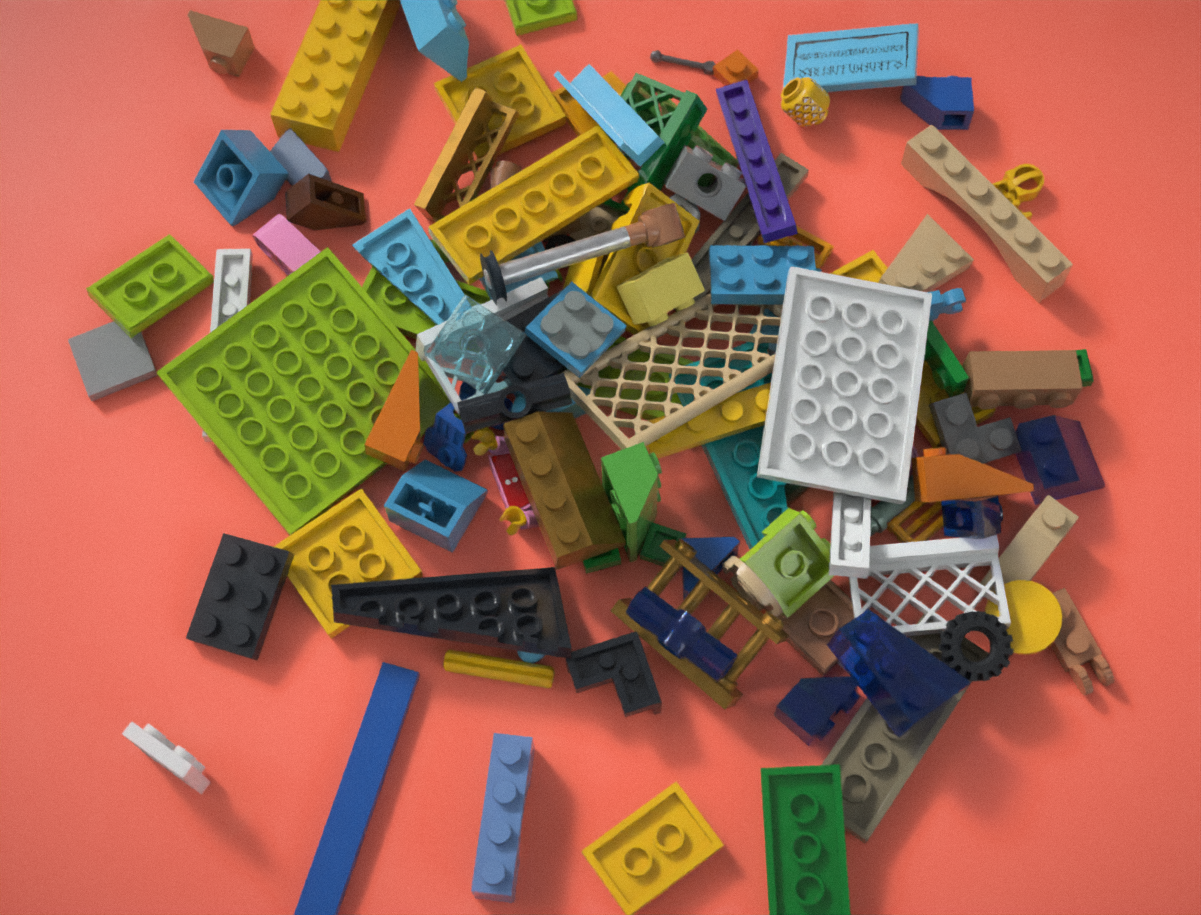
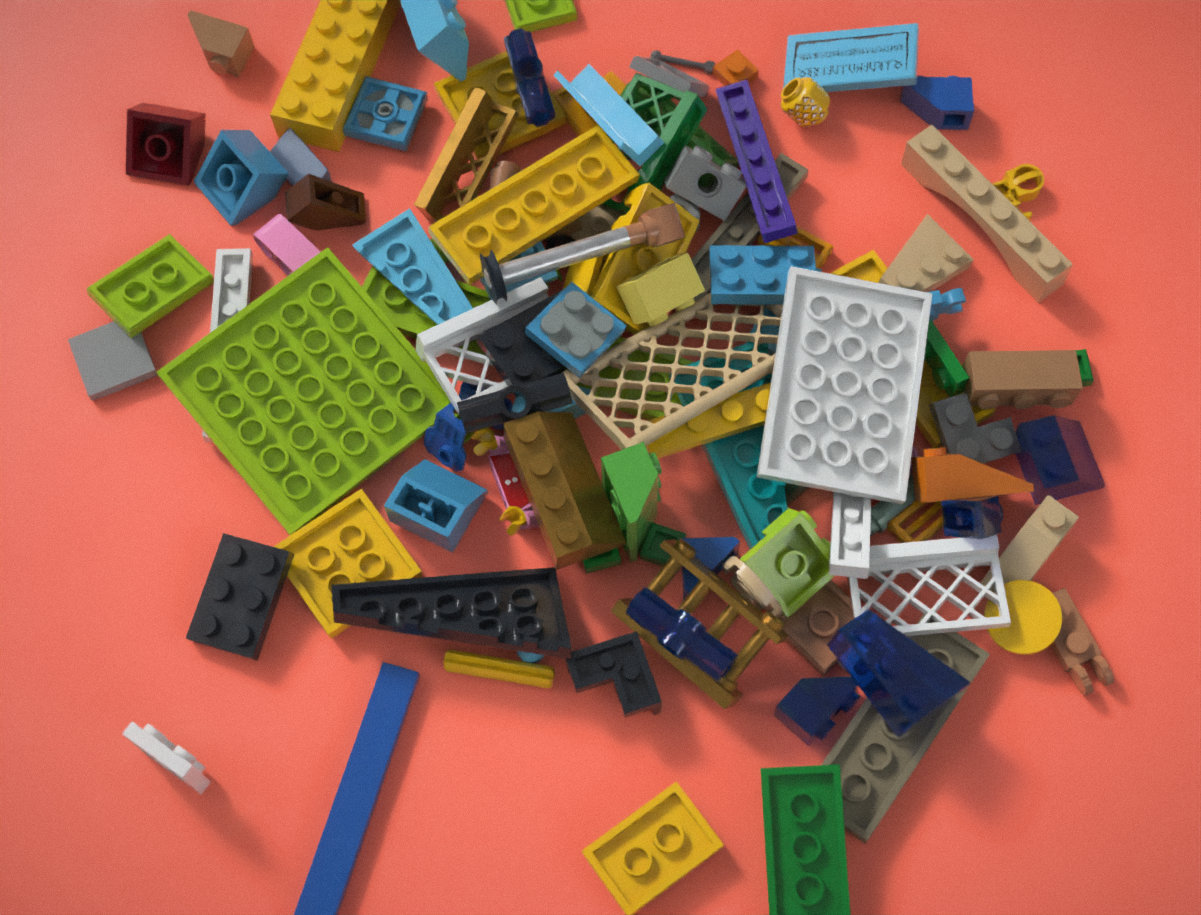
(164, 142): none -> dark red slope
(385, 113): none -> dark azure piece
(397, 429): orange slope -> none
(475, 344): clear light blue plate -> none
(502, 818): medium blue arch -> none
(533, 90): none -> clear blue piece
(669, 75): none -> light grey tile
(999, 645): black tyre -> none

